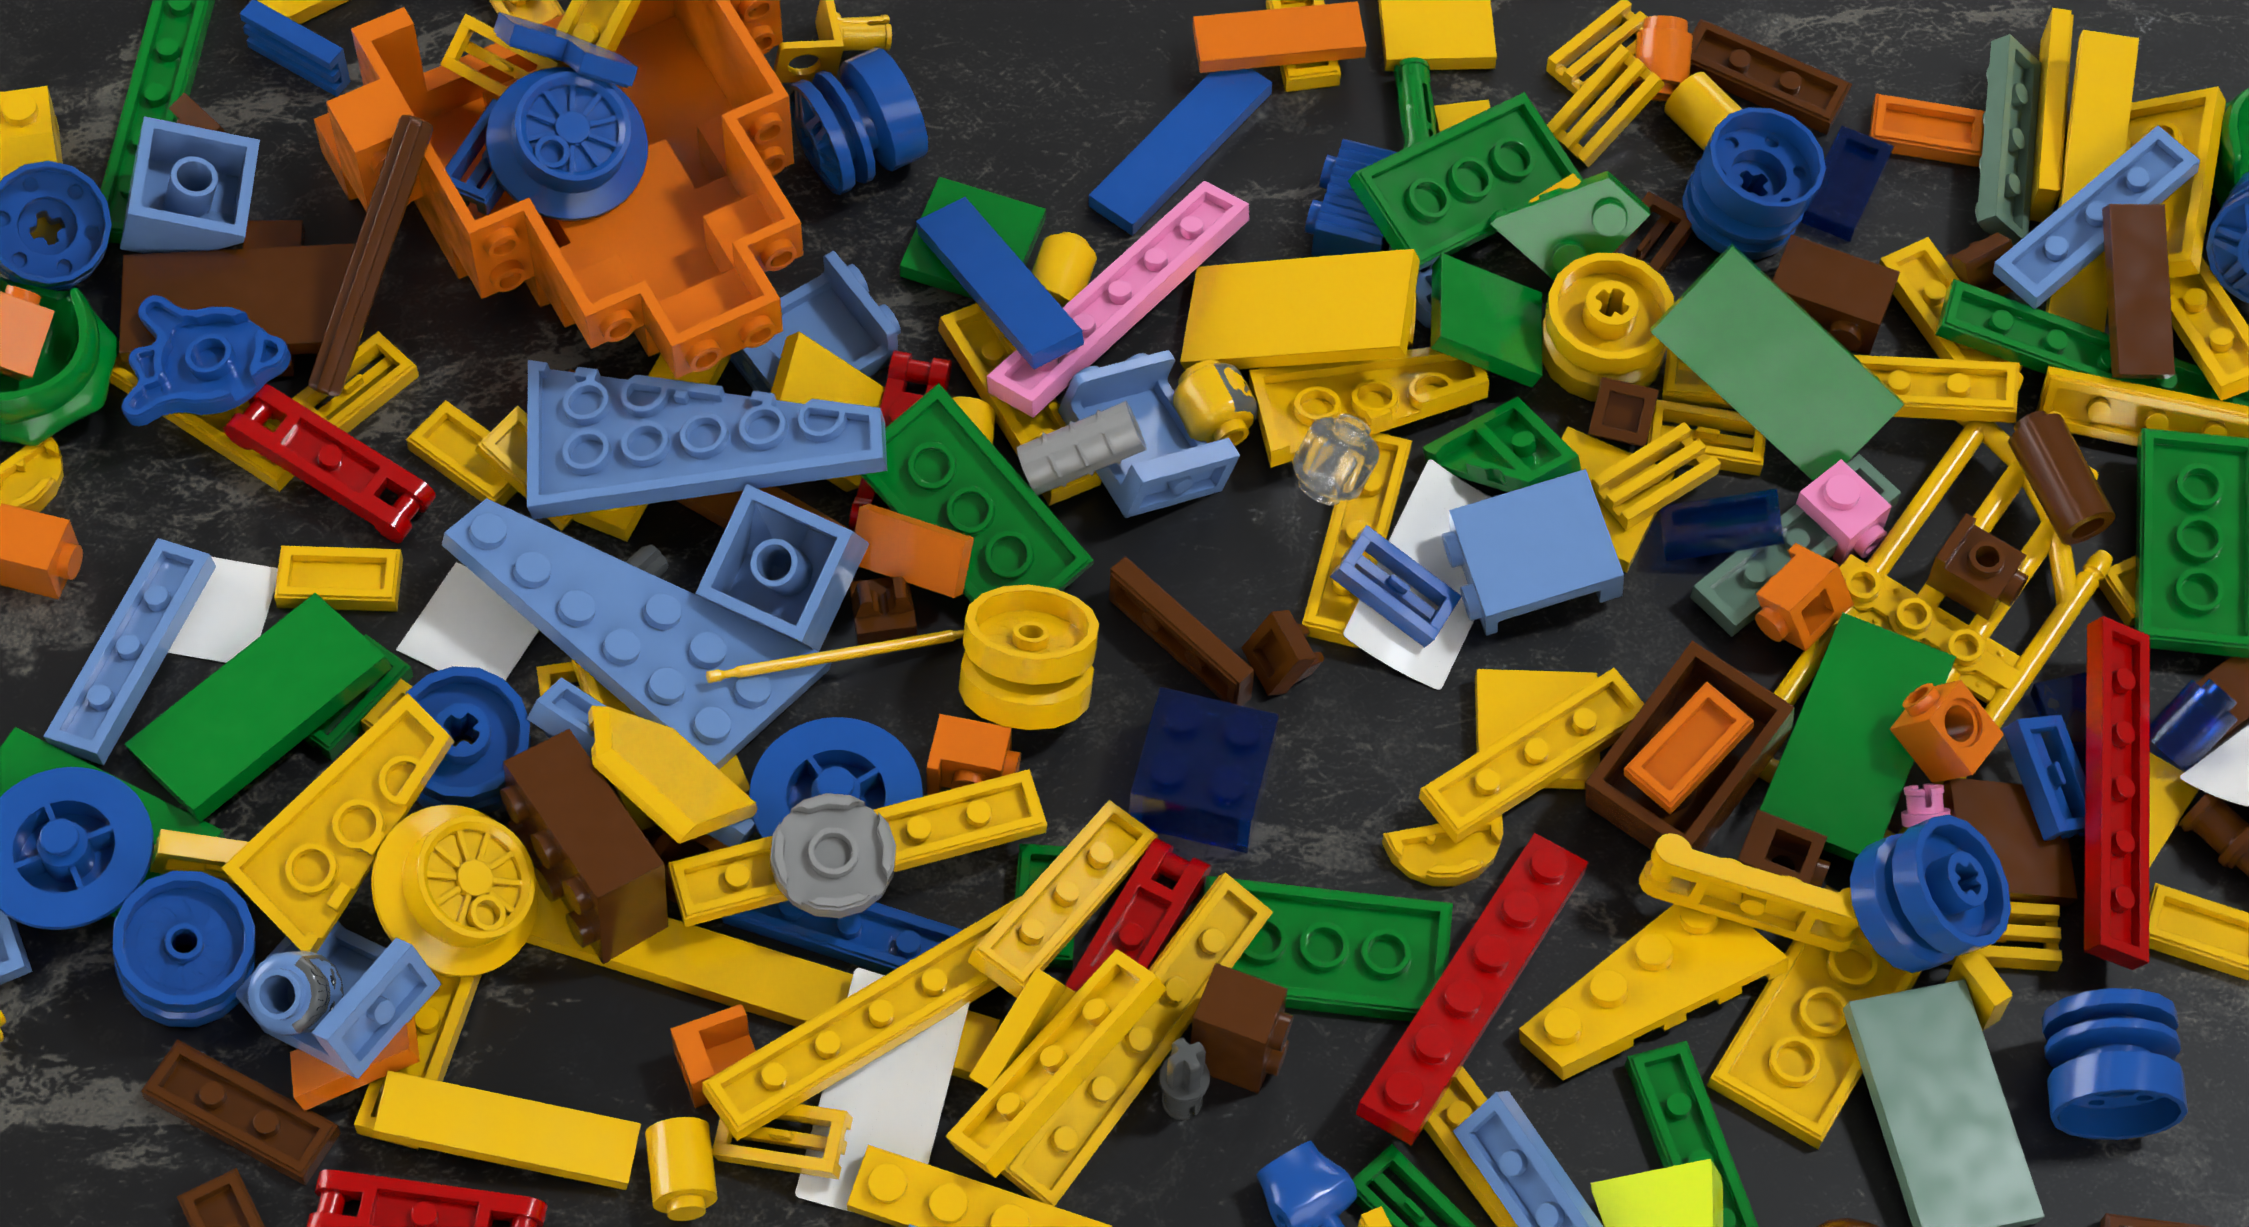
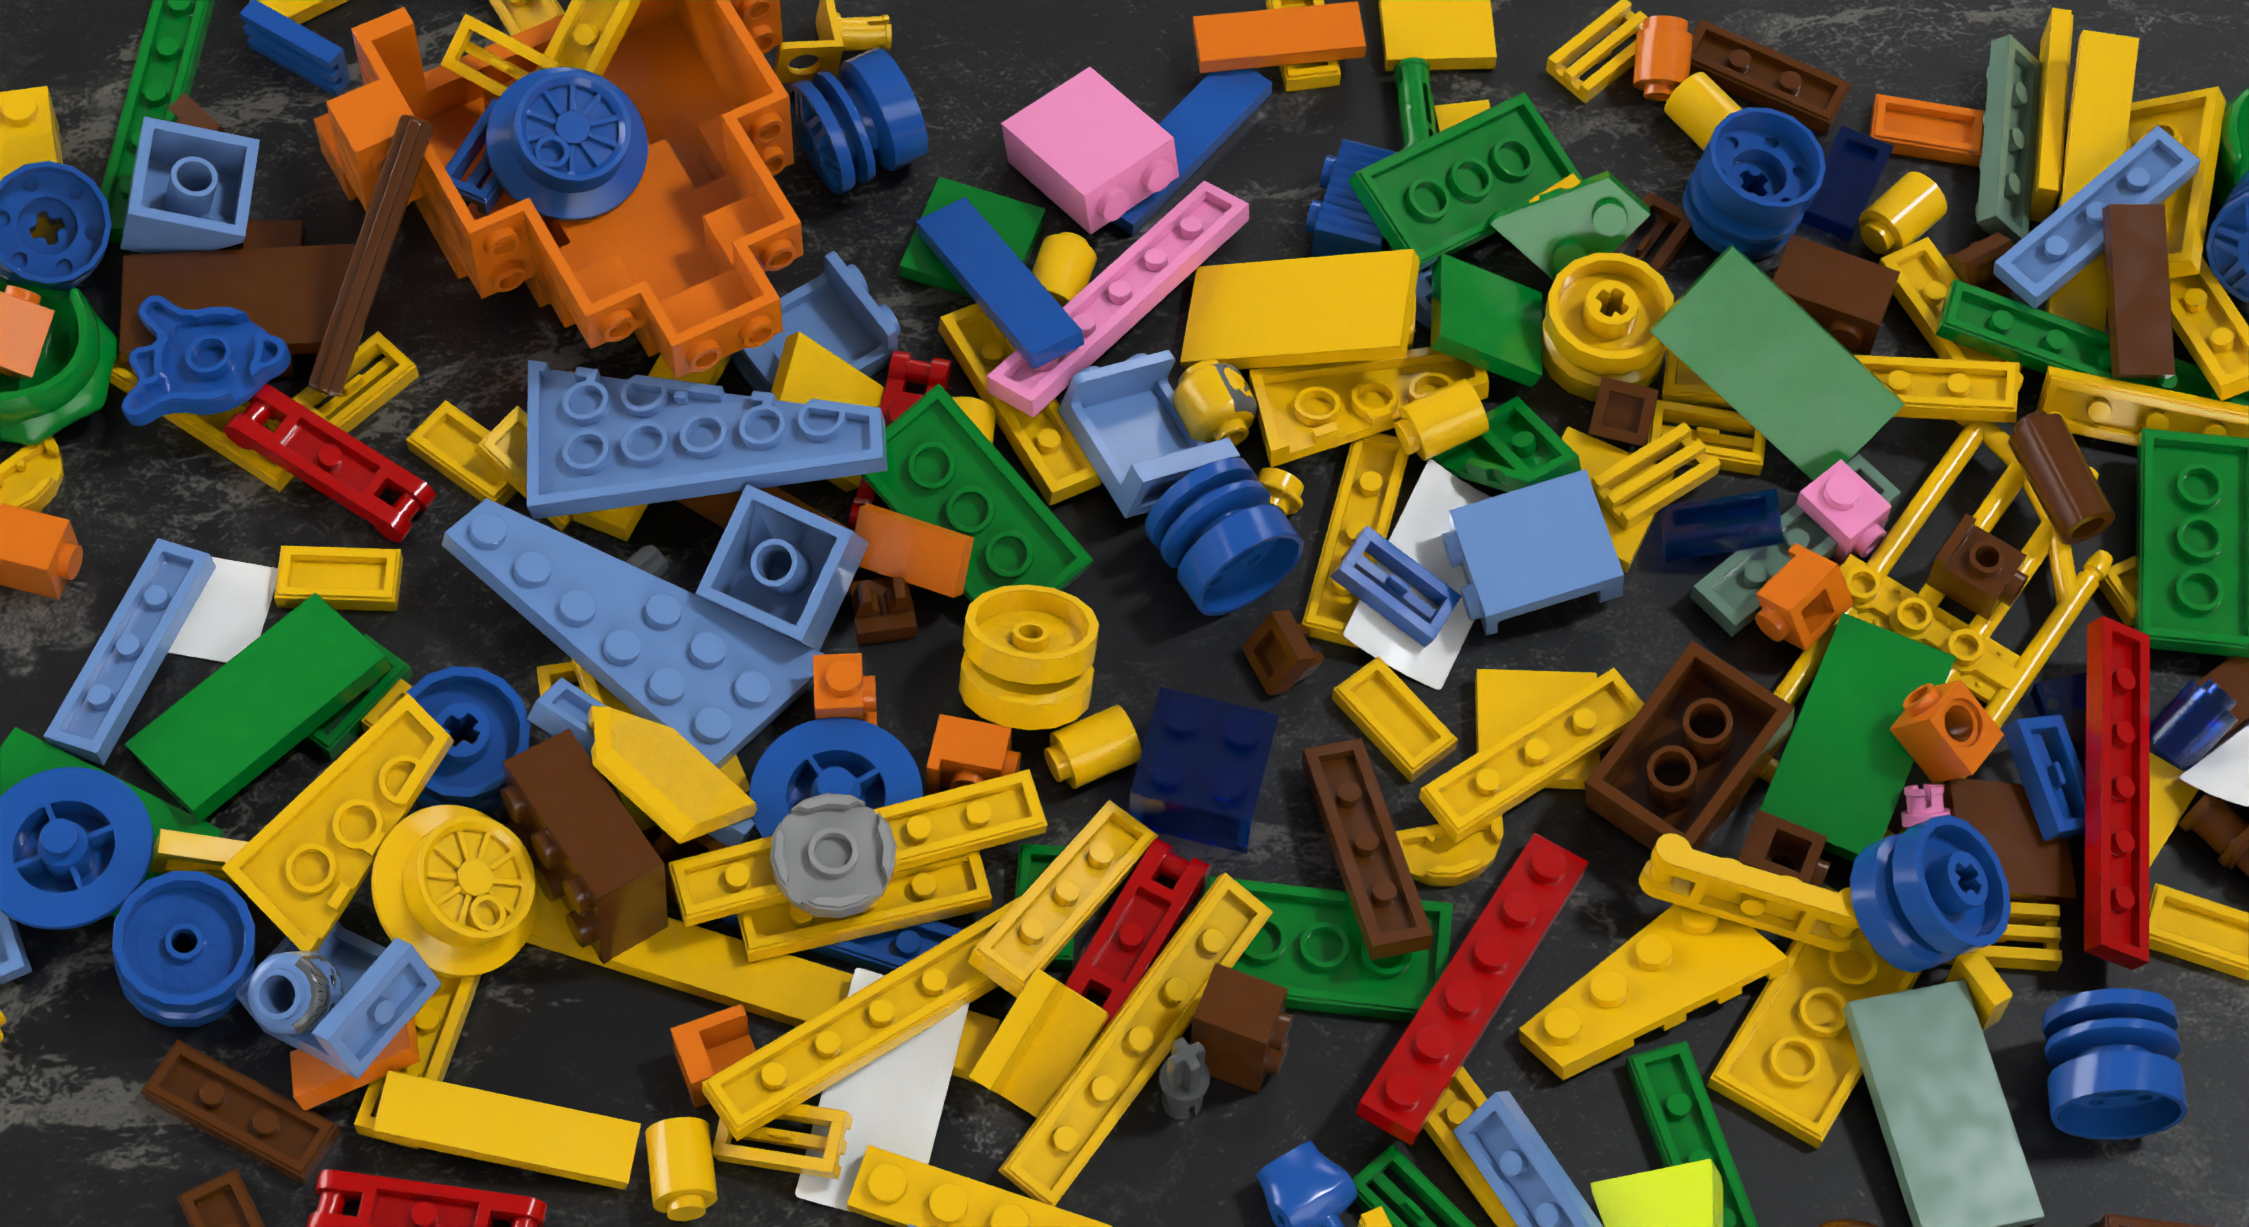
(468, 628): white sticker -> none
(577, 53): blue tile -> none
(835, 655): yellow piece -> none
(842, 688): none -> orange brick
(911, 899): none -> yellow tile
(1056, 1063): yellow plate -> none
(1081, 448): light grey axle -> none
(1090, 150): none -> bright pink brick
(1093, 747): none -> yellow brick
(1180, 633): reddish brown tile -> none
(1223, 536): none -> blue wheel
(1283, 489): none -> yellow plate
(1335, 459): clear head -> none
(1366, 849): none -> reddish brown plate
(1394, 719): none -> yellow tile
(1441, 420): none -> yellow brick
(1590, 90): yellow tile -> none
(1688, 748): orange tile -> none
(1902, 214): none -> yellow brick

